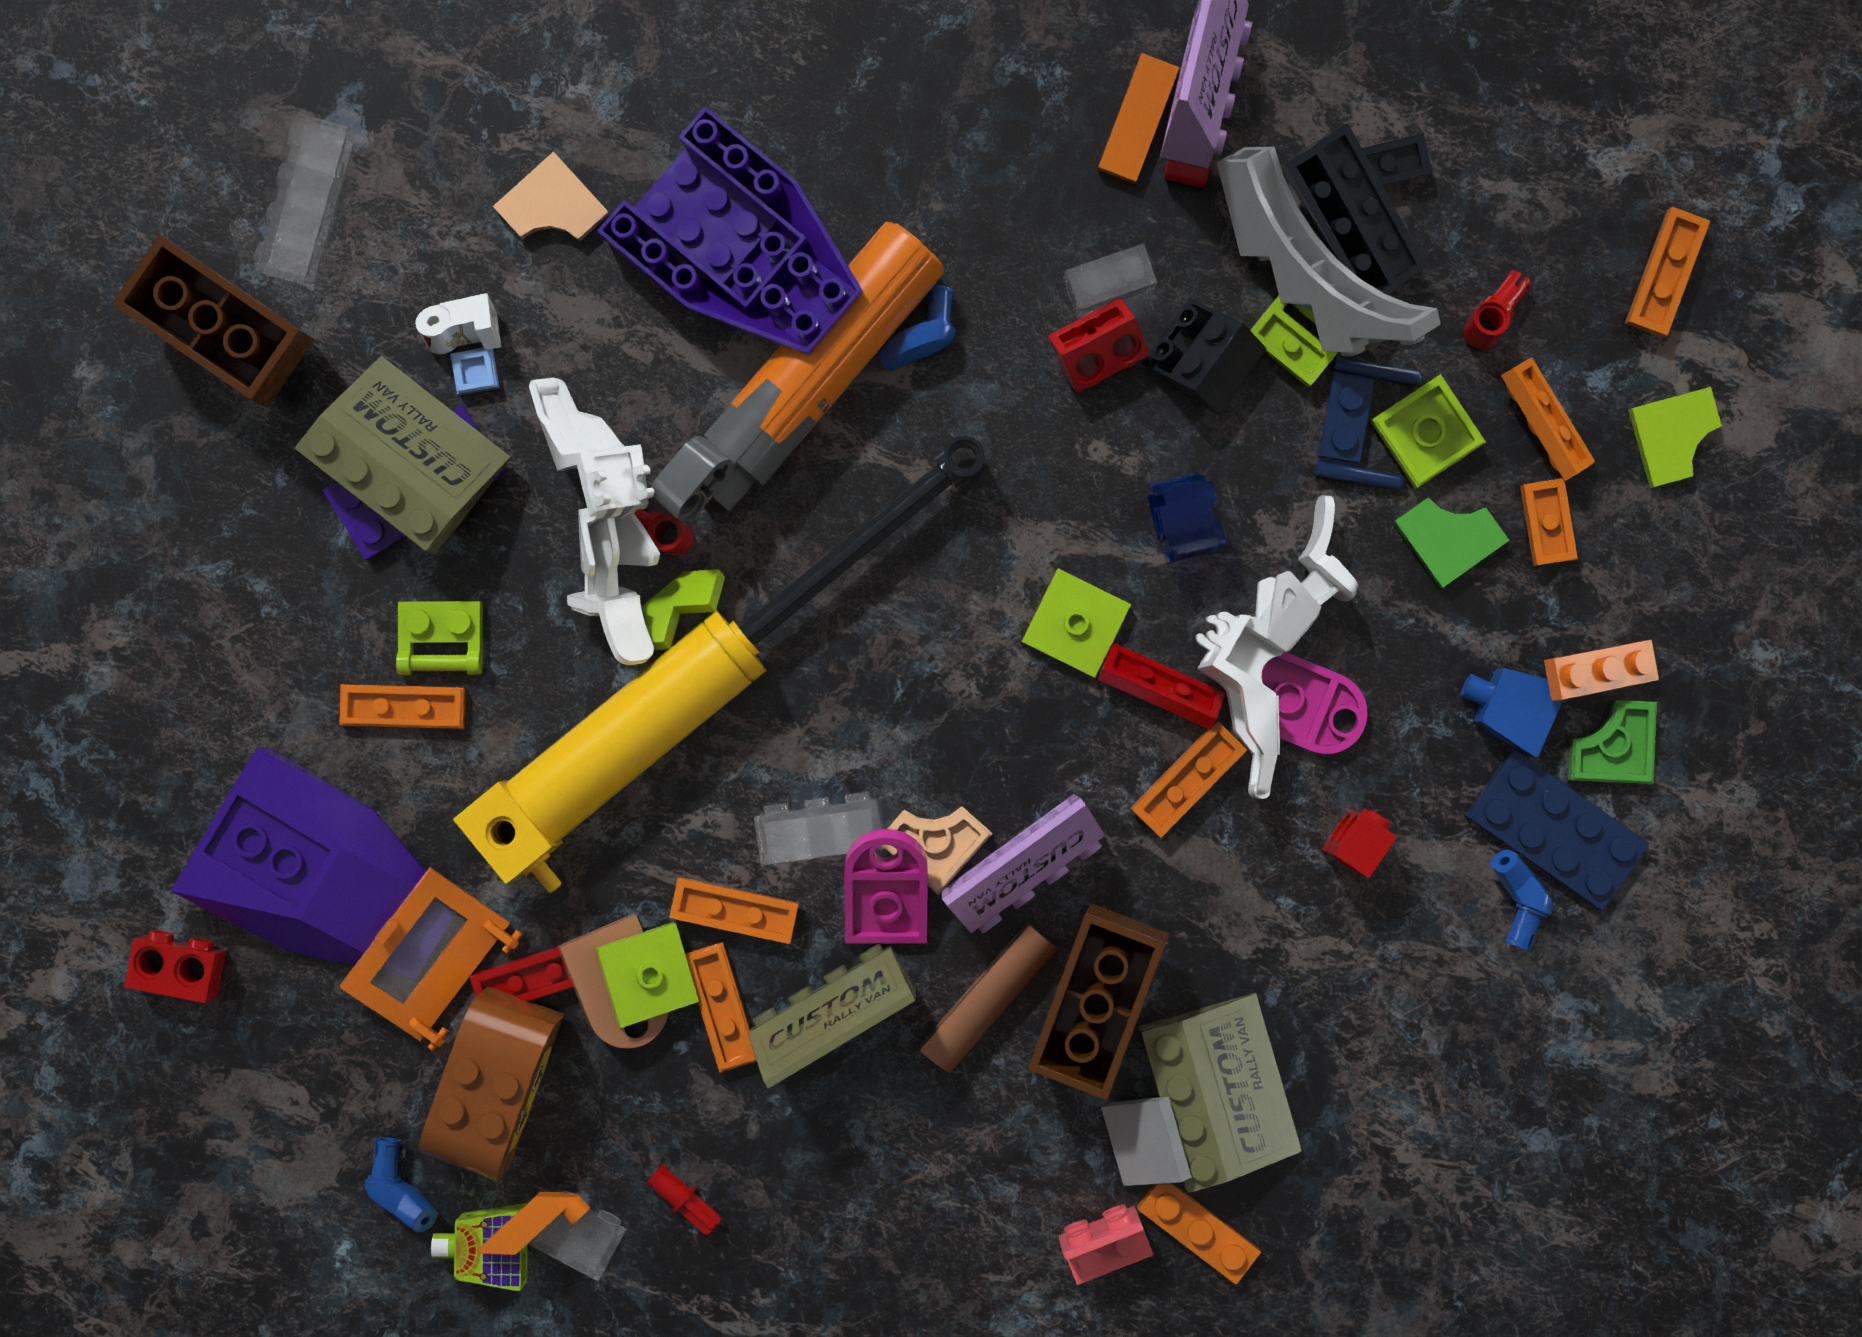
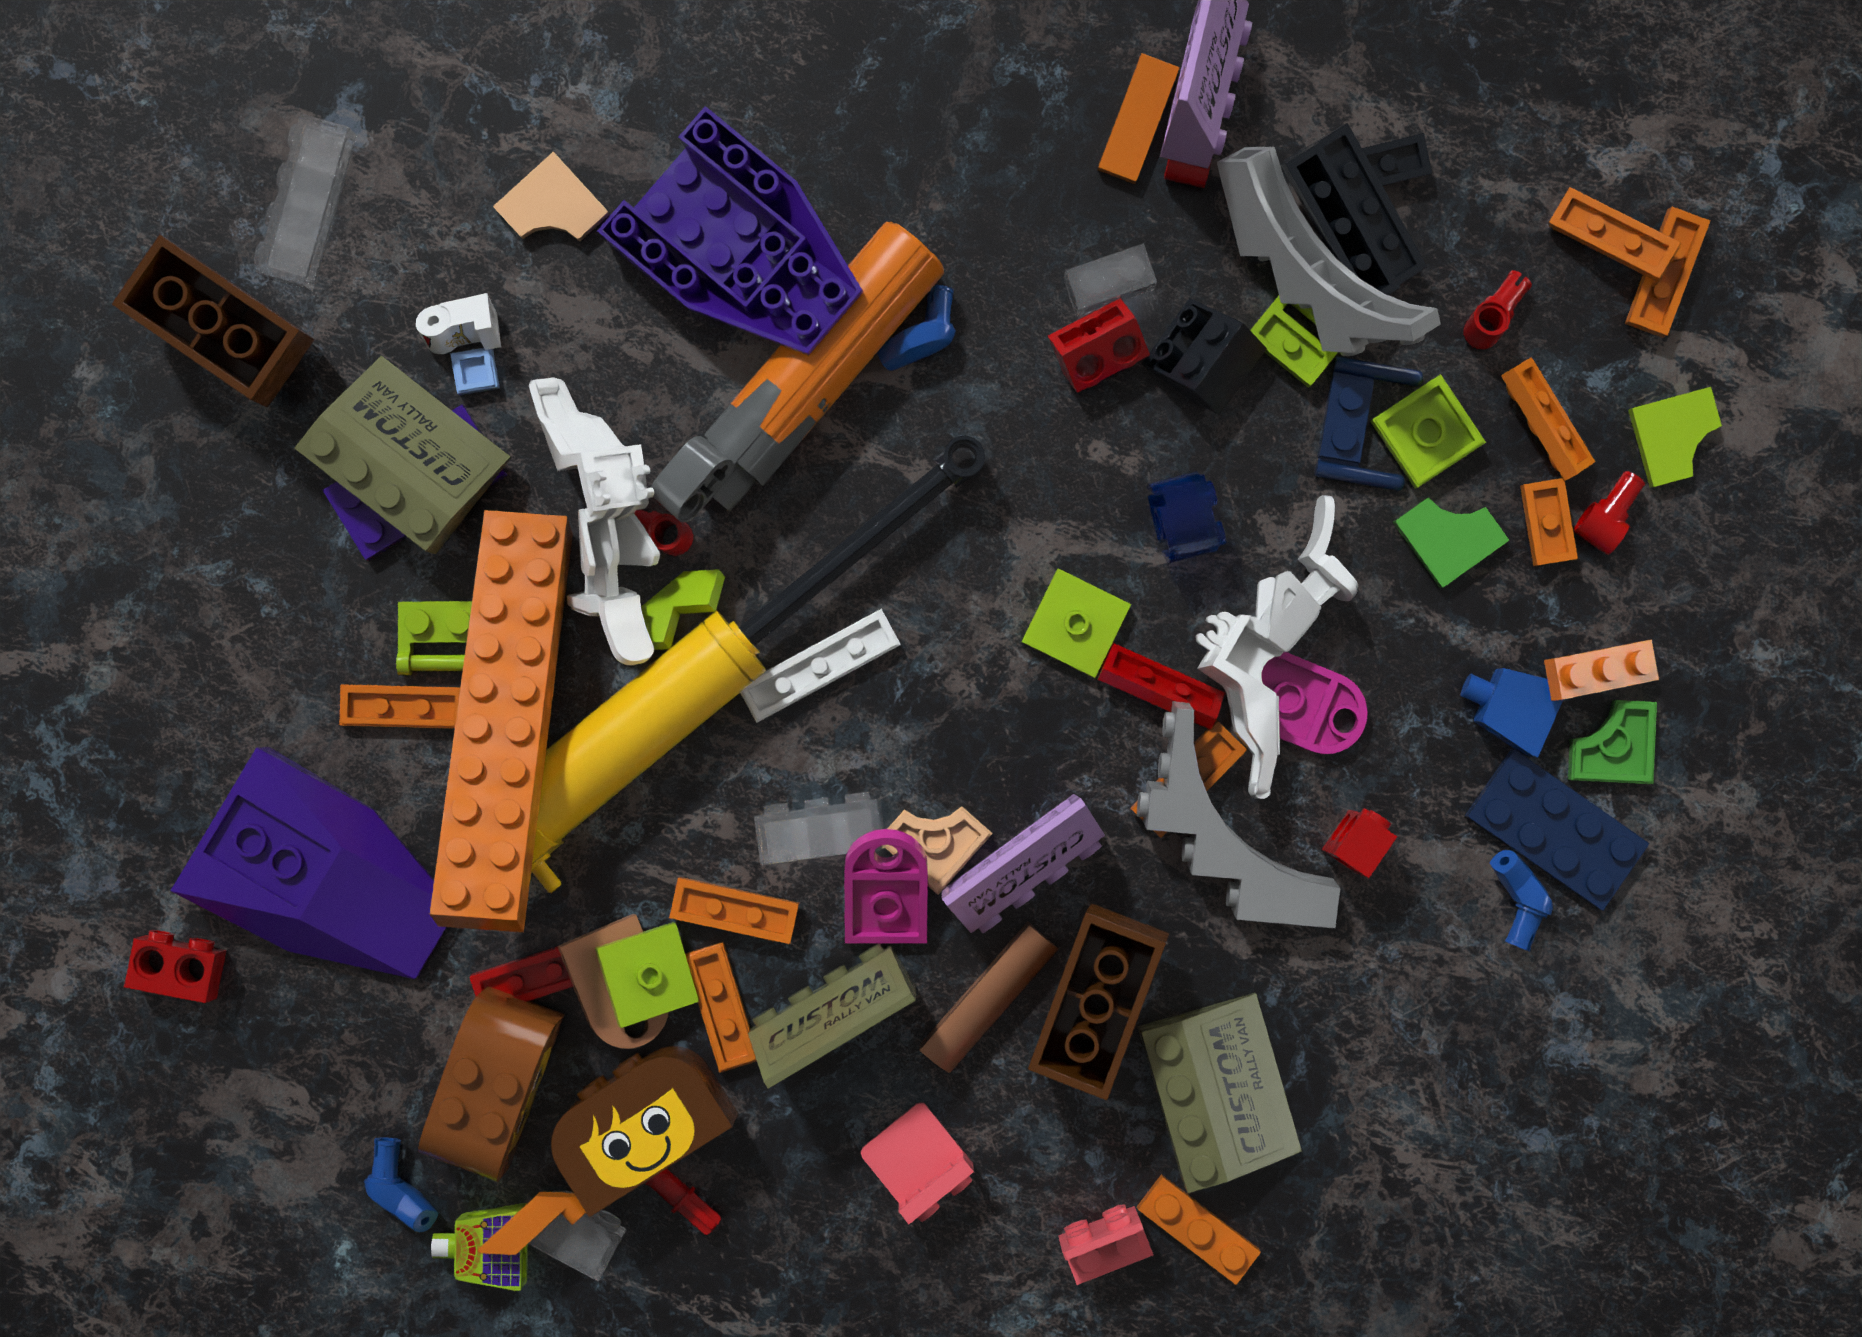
(426, 955): orange piece -> none
(502, 723): none -> orange brick
(638, 1124): none -> reddish brown brick
(820, 665): none -> white tile
(918, 1162): none -> coral bracket
(1146, 1141): light grey tile -> none
(1260, 886): none -> light grey arch
(1604, 522): none -> red pin
(1614, 234): none -> orange plate

